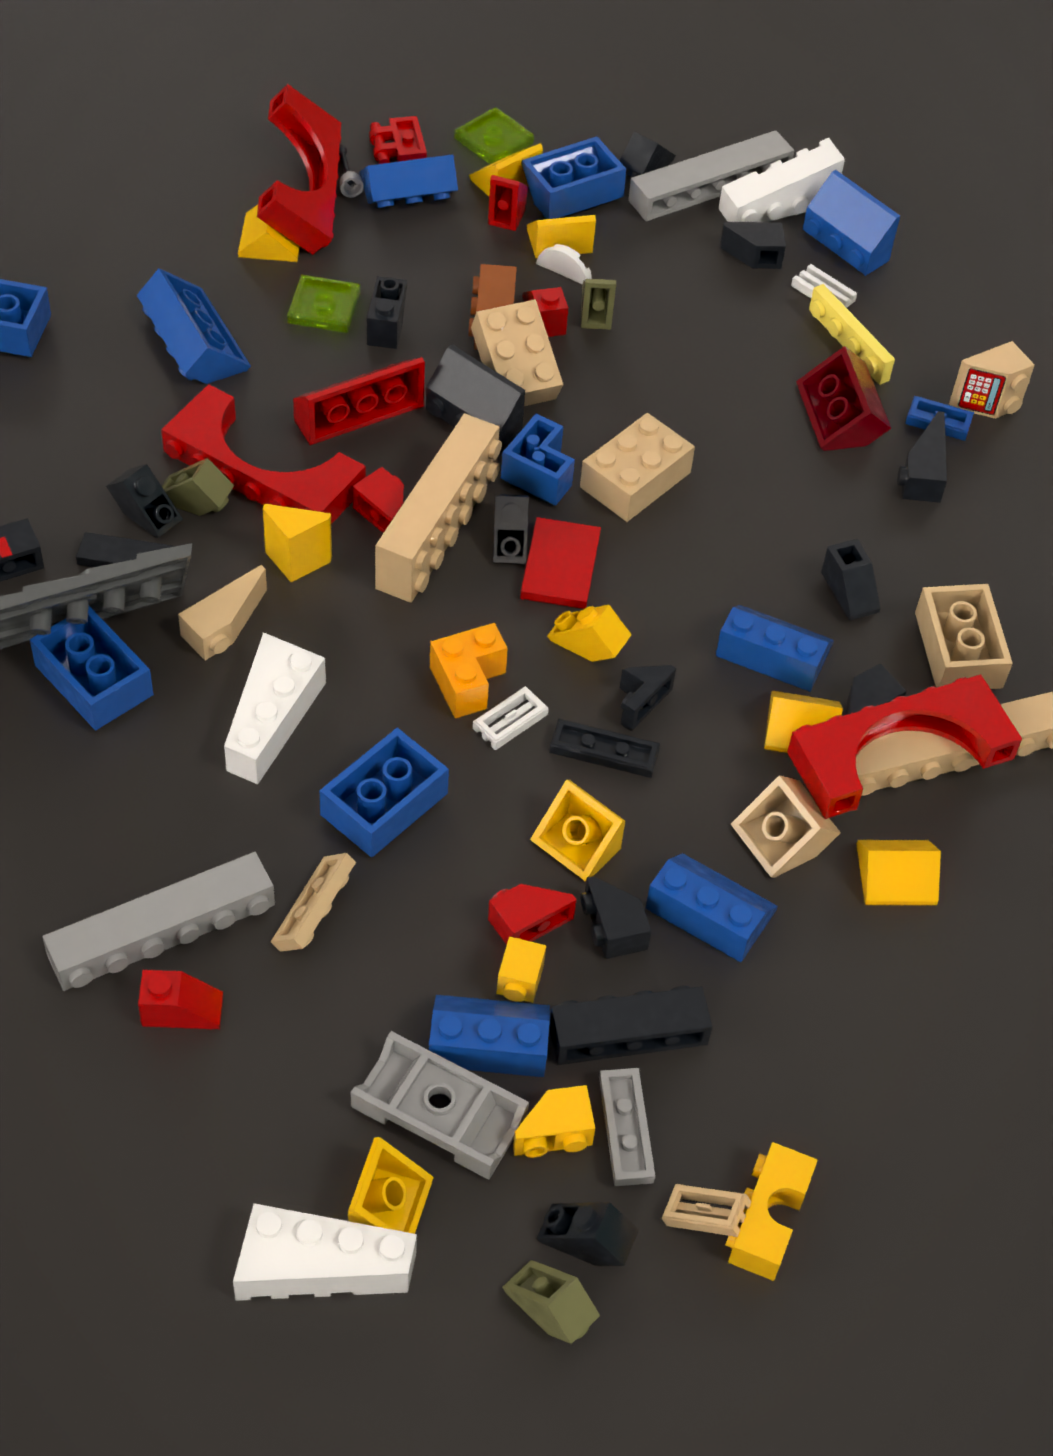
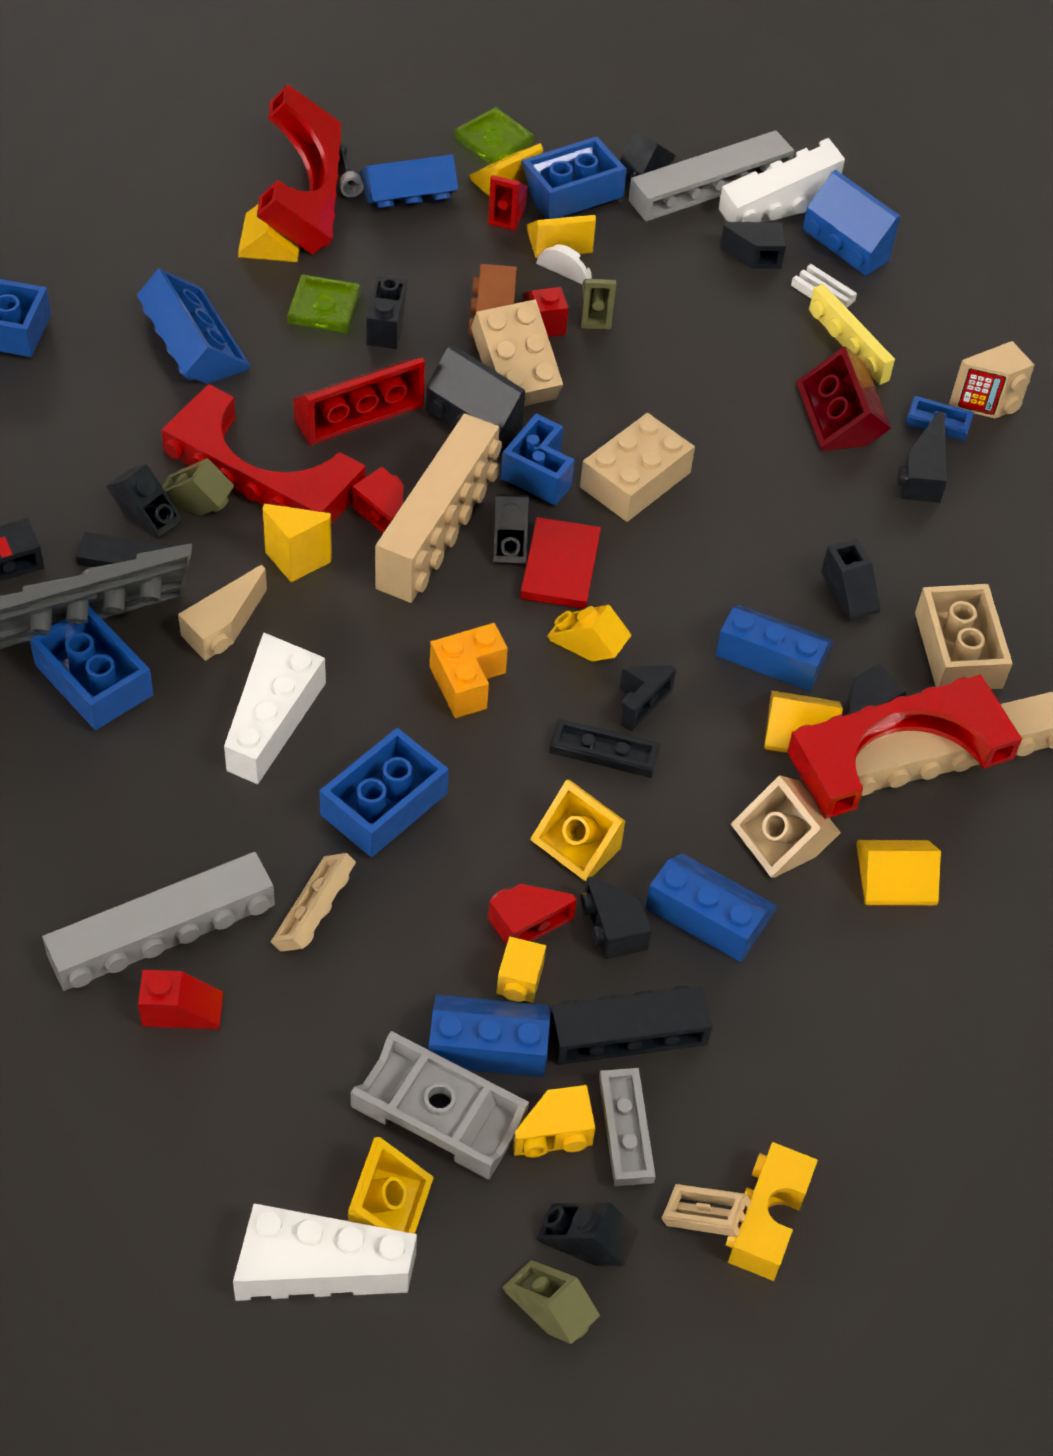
(406, 139): red plate -> none
(514, 722): white tile -> none

